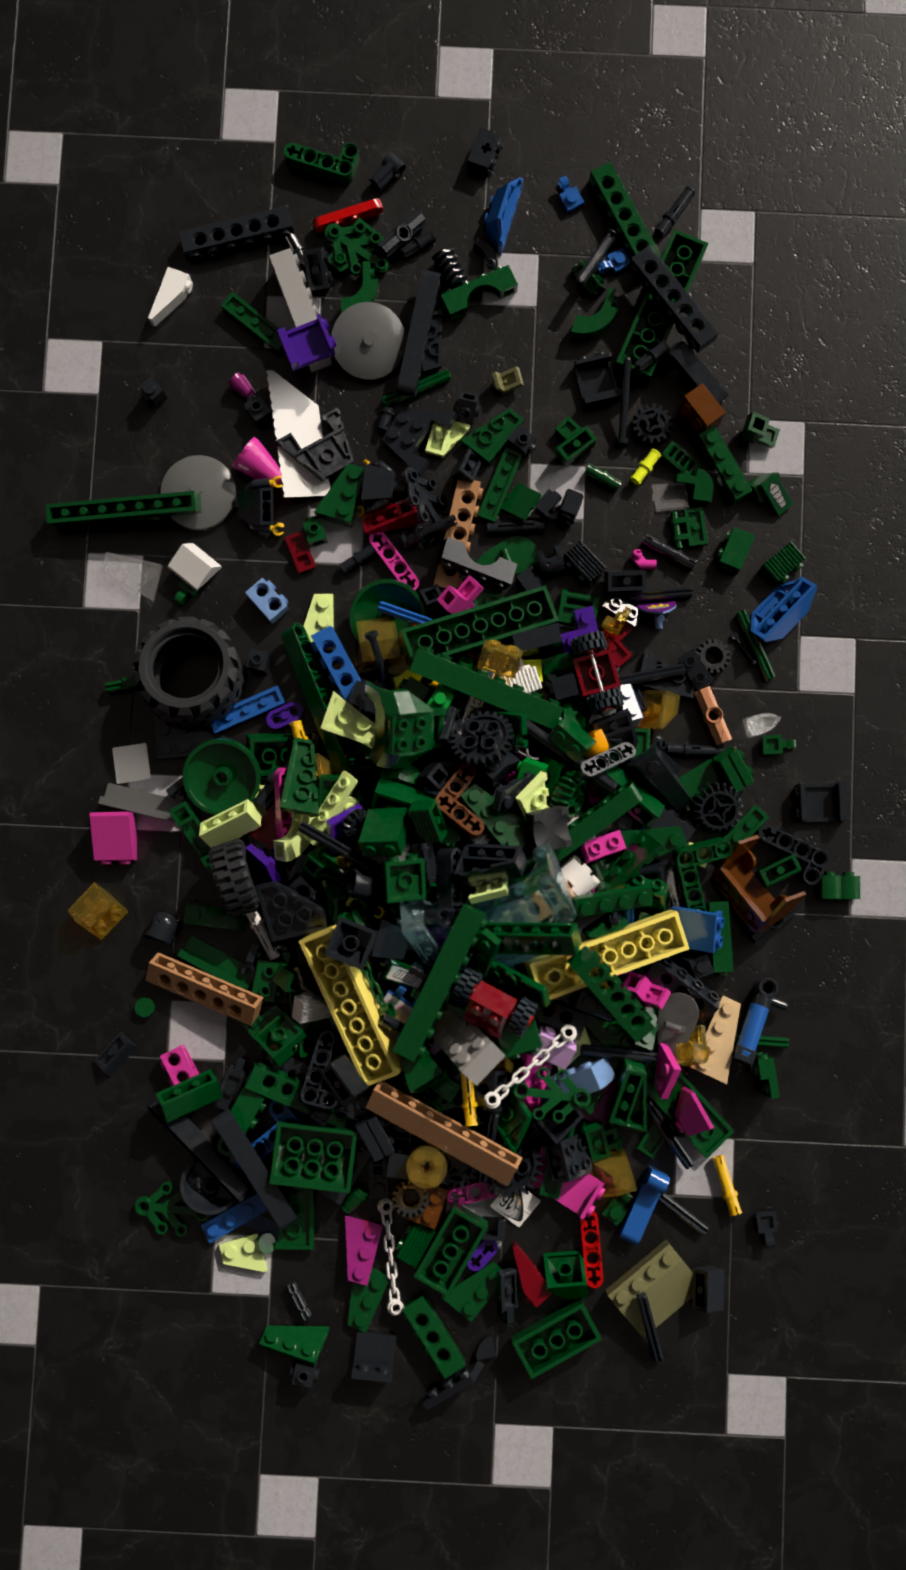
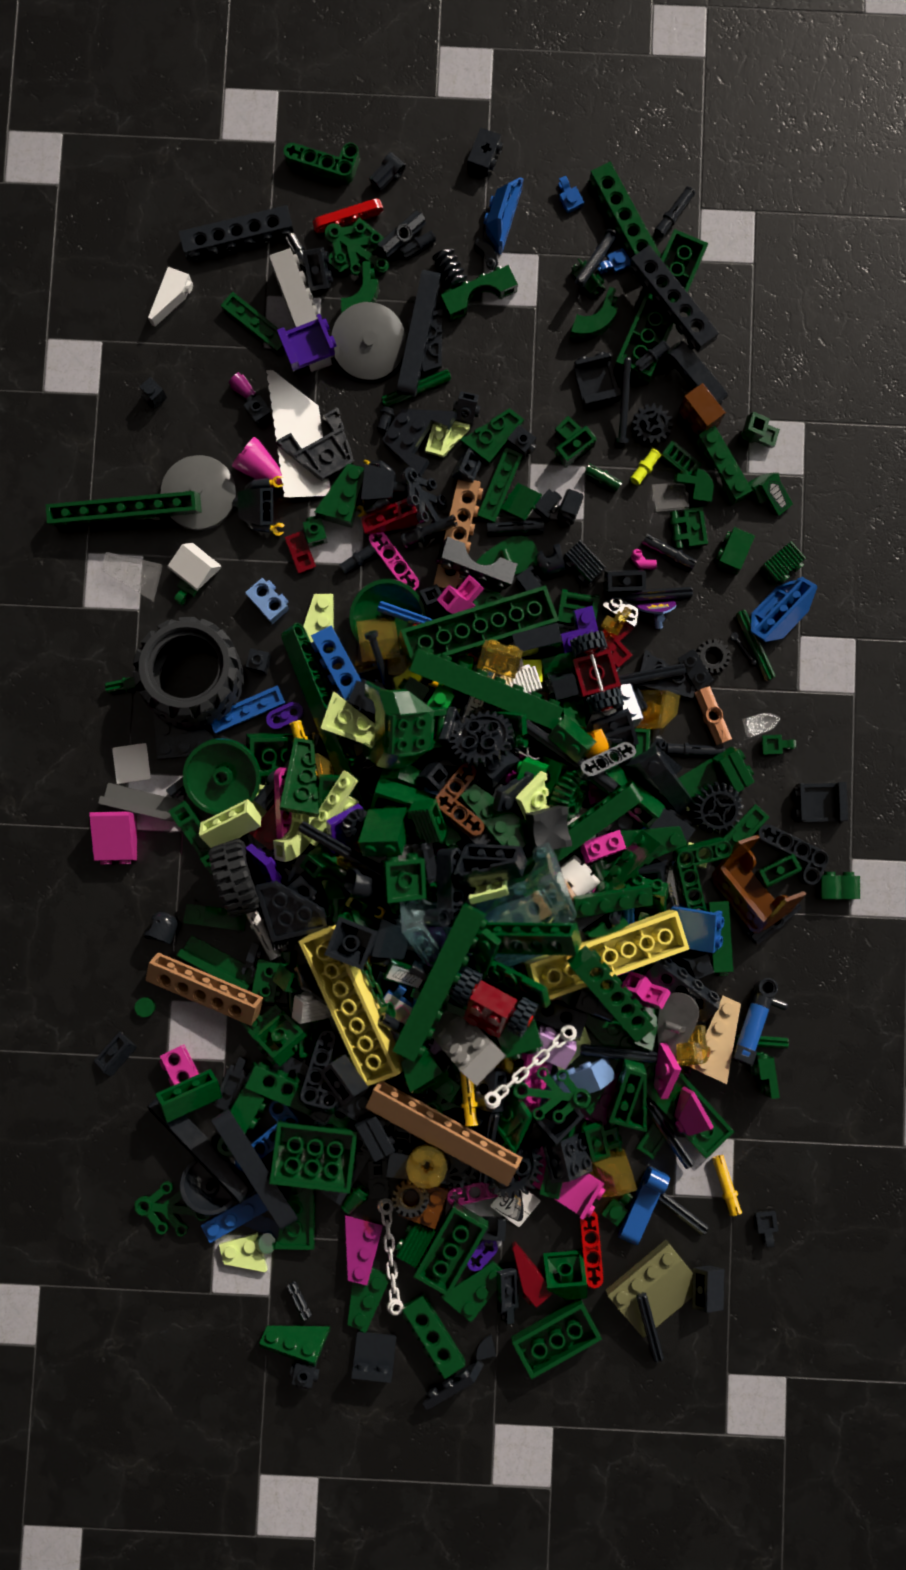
(97, 911): clear yellow slope -> none
(507, 380): olive bracket -> none

